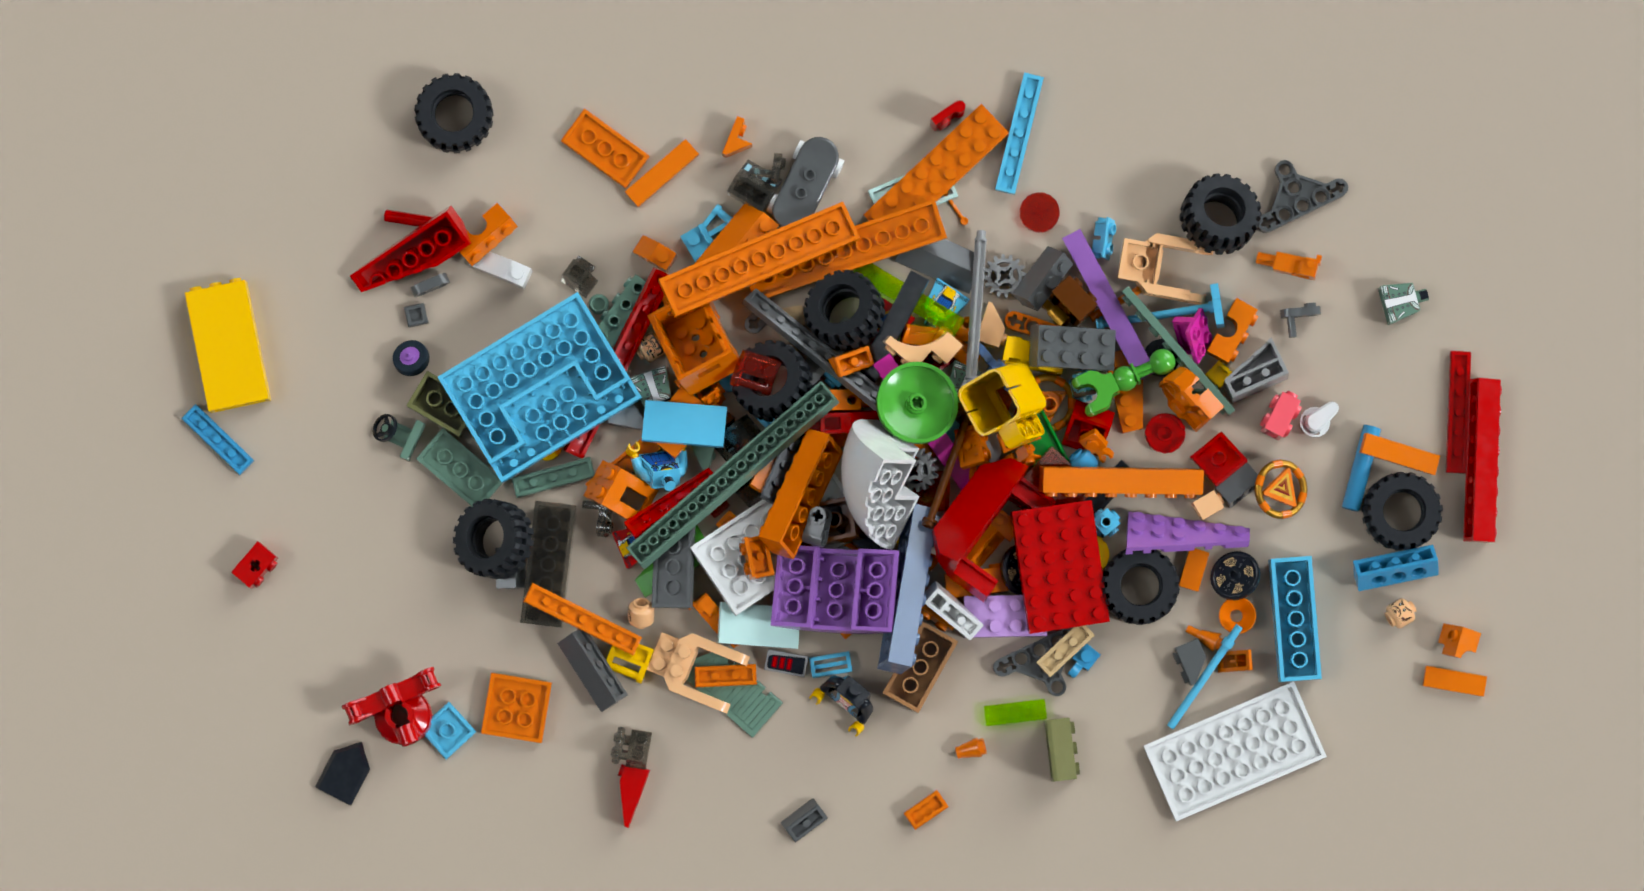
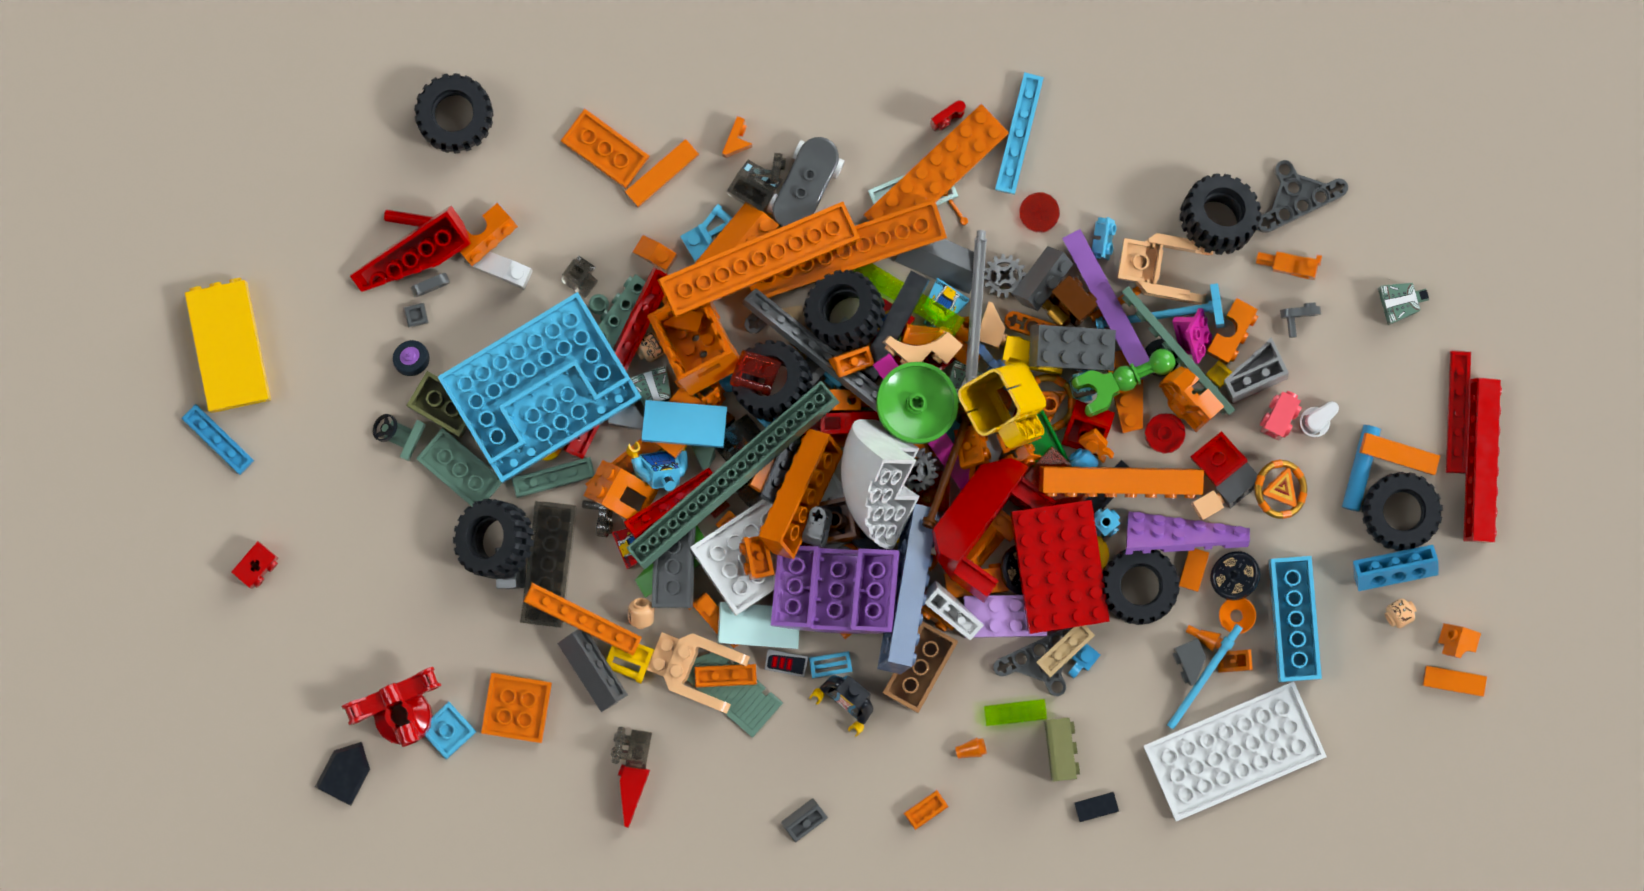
(688, 322): none -> orange tile
(1096, 806): none -> black tile

